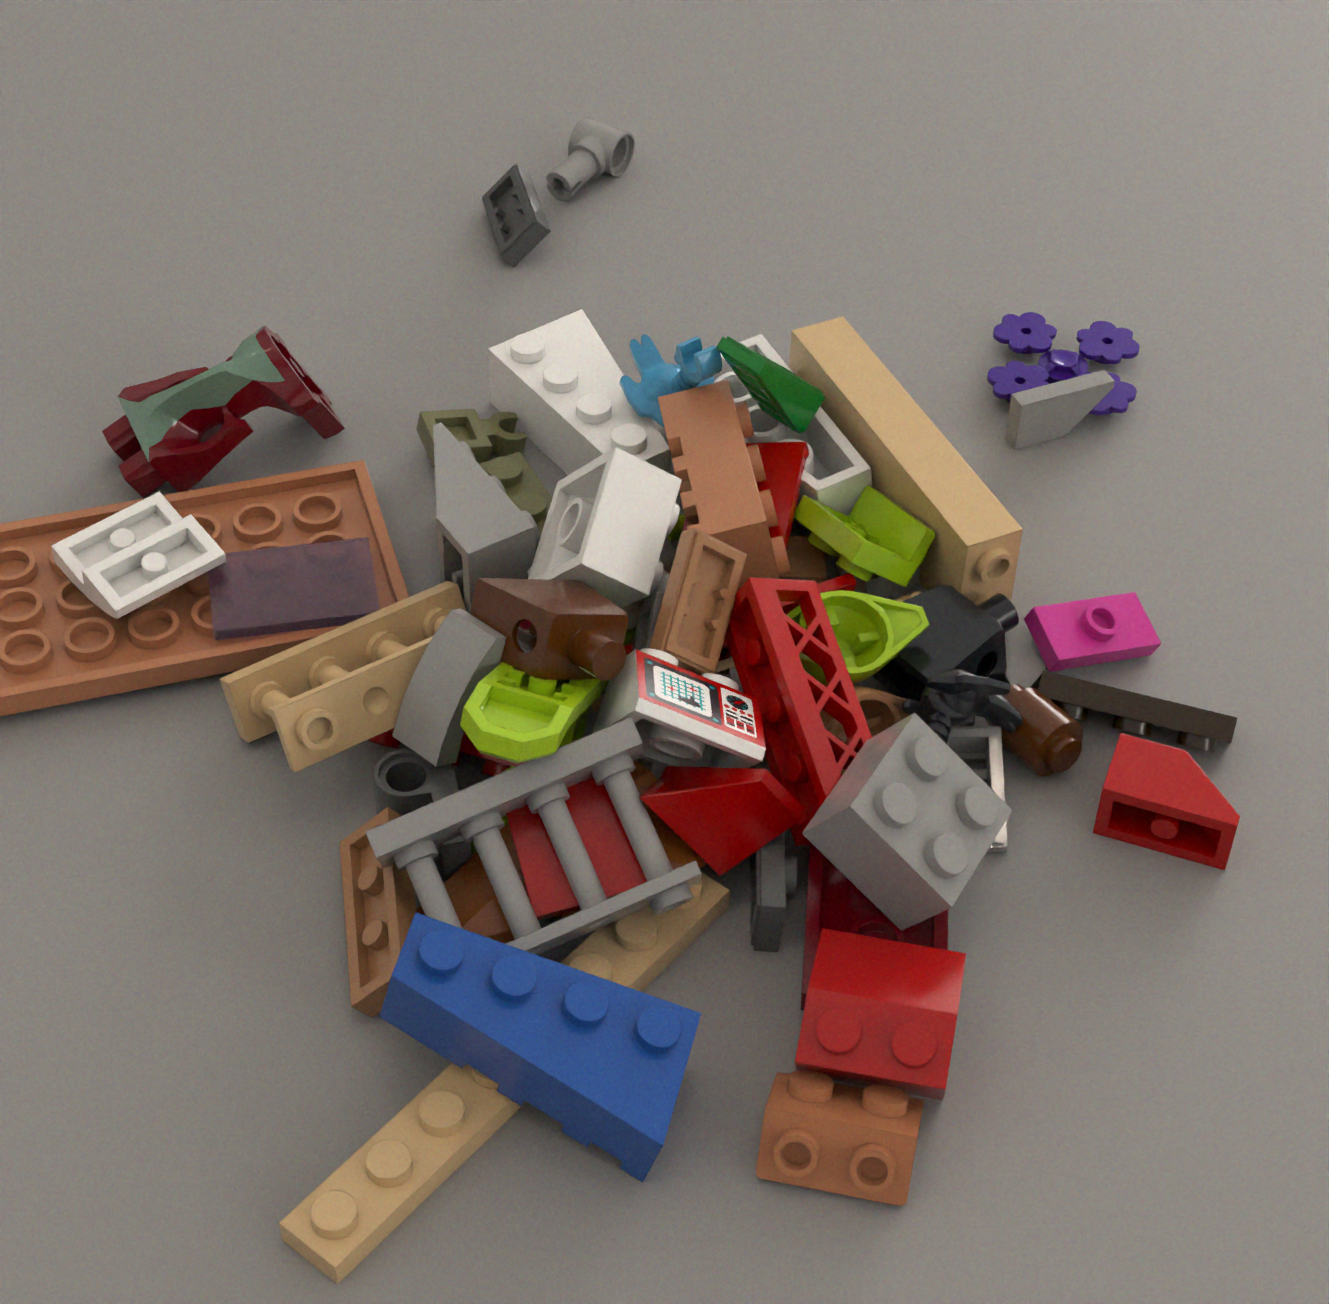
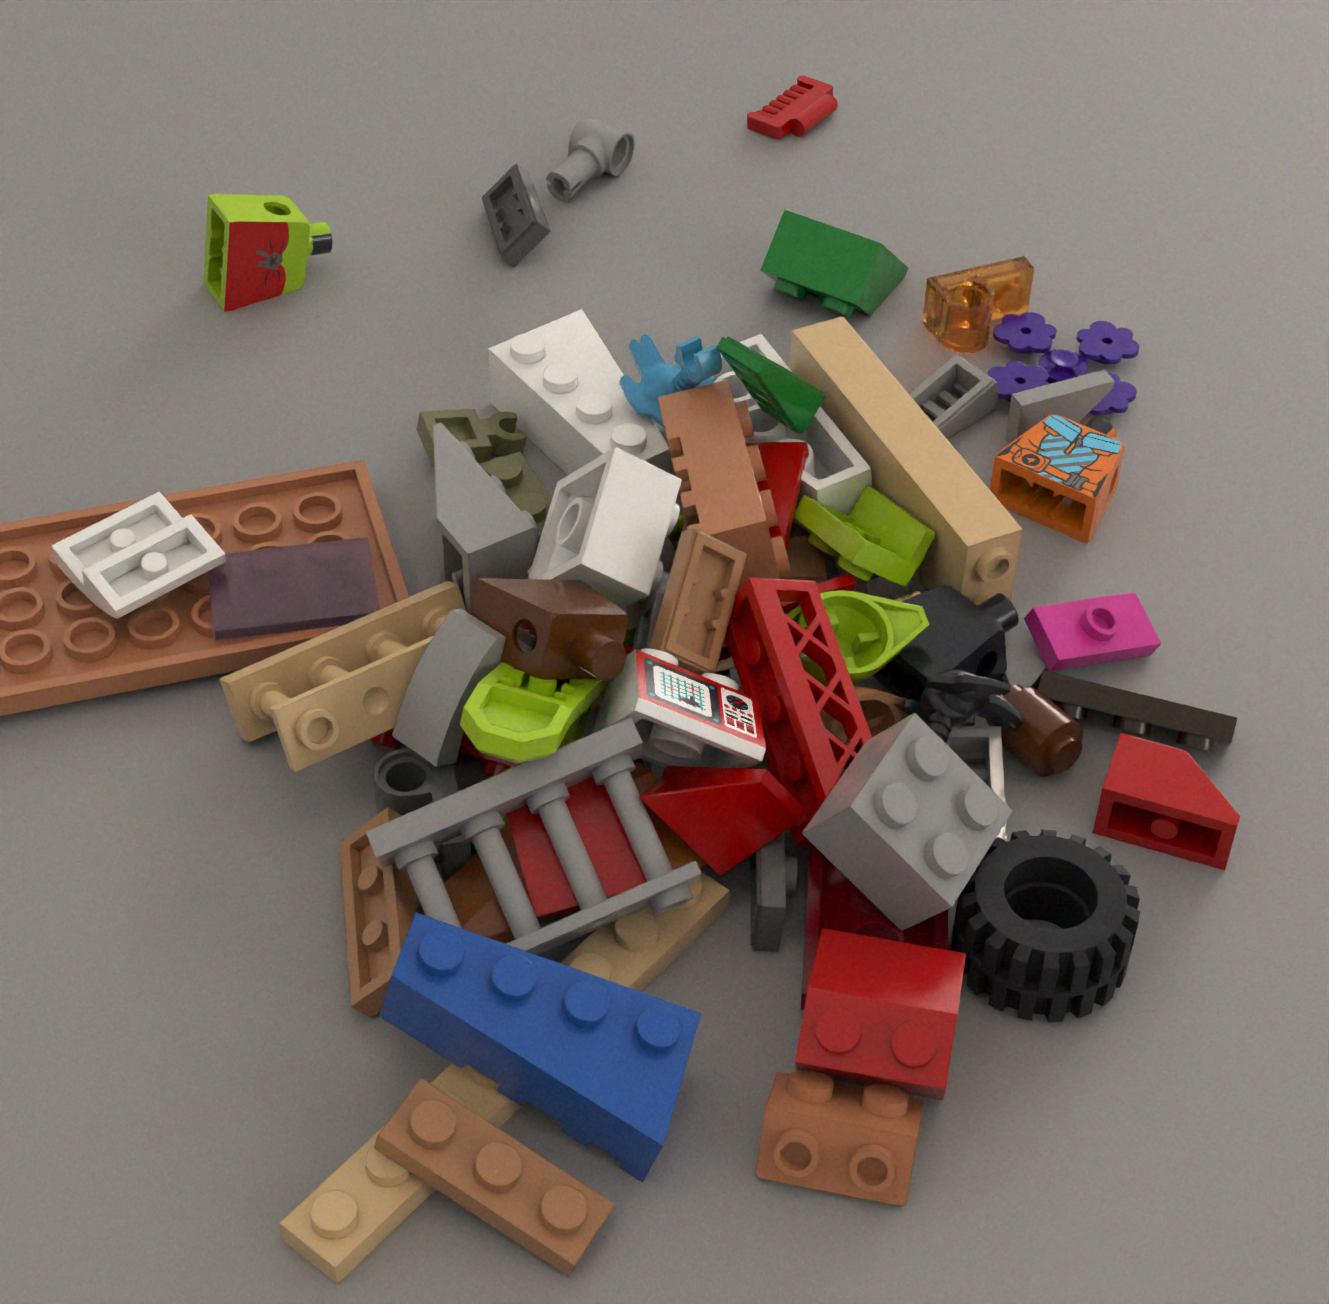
(192, 419): dark red hips -> none
(258, 247): none -> torso
(494, 1176): none -> medium nougat plate
(795, 110): none -> red piece
(832, 265): none -> green slope
(961, 377): none -> light grey slope
(965, 301): none -> clear orange plate
(1038, 966): none -> black tyre
(1060, 474): none -> orange torso

